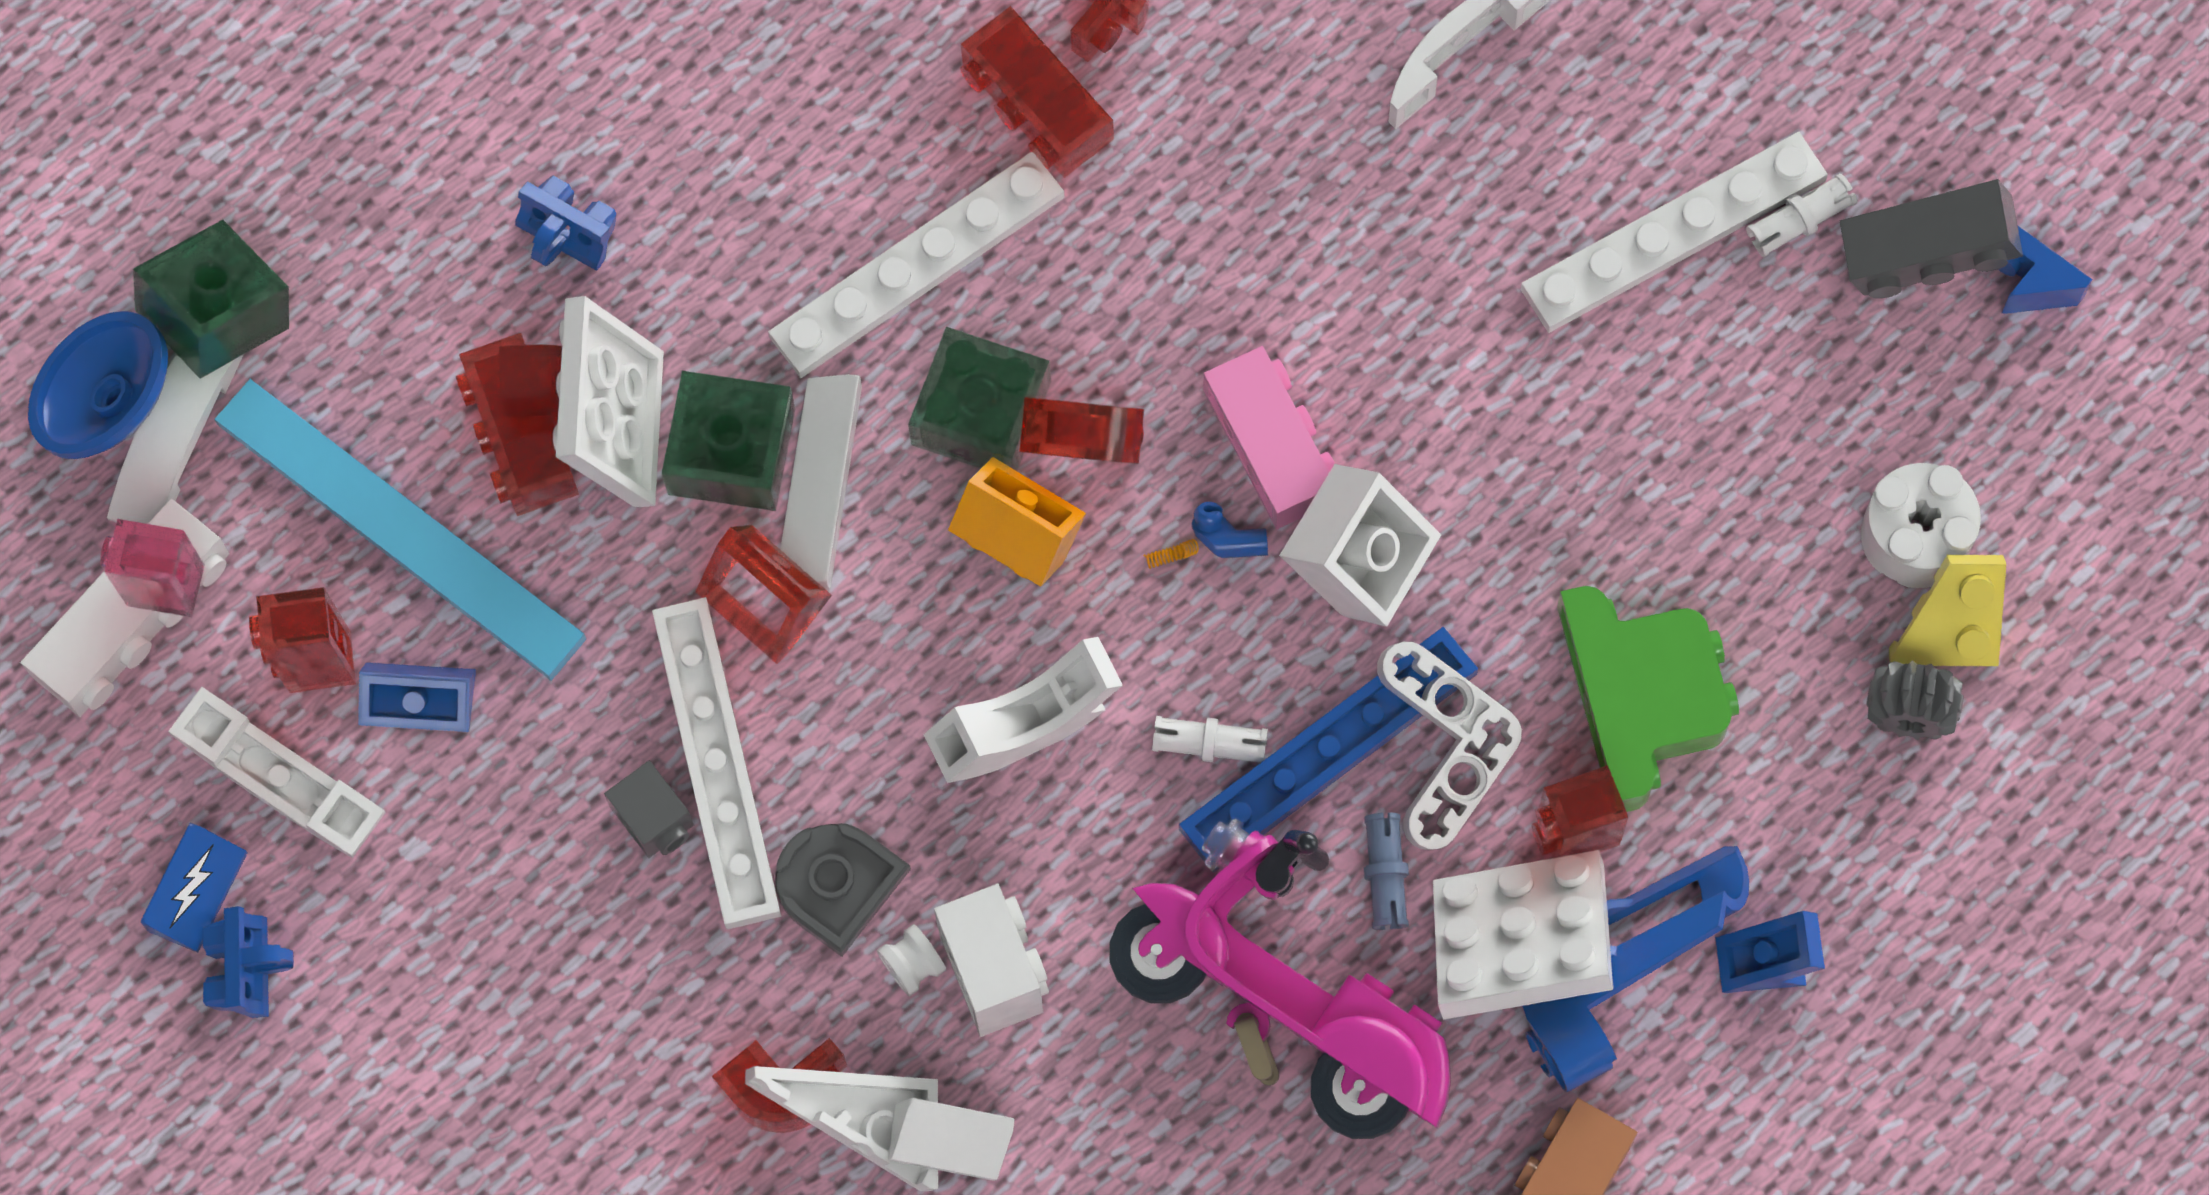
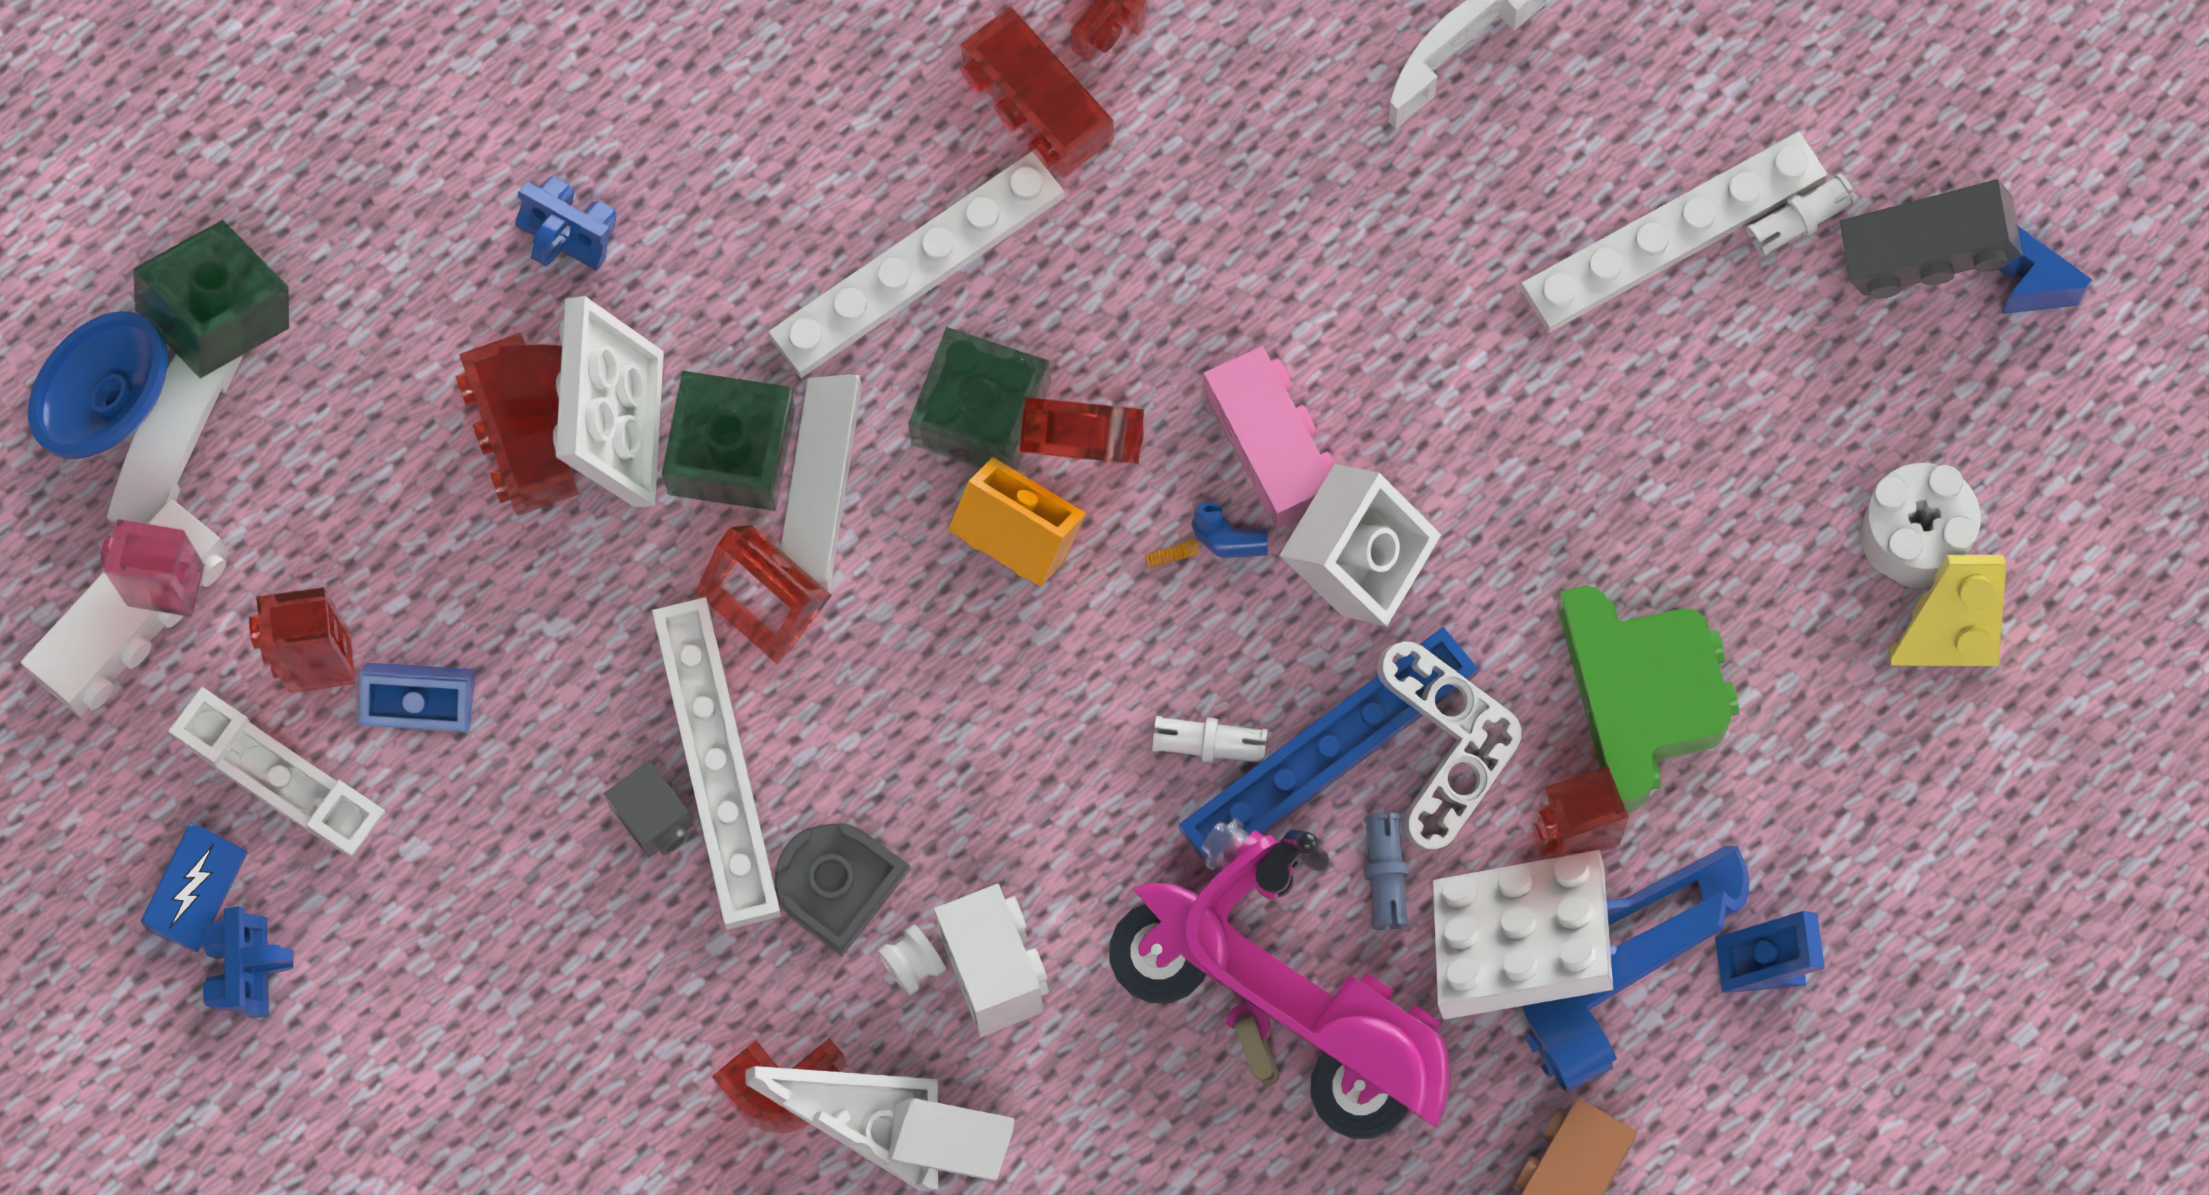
(401, 529): medium azure tile -> none
(1017, 724): white arch -> none
(1915, 700): dark grey gear -> none

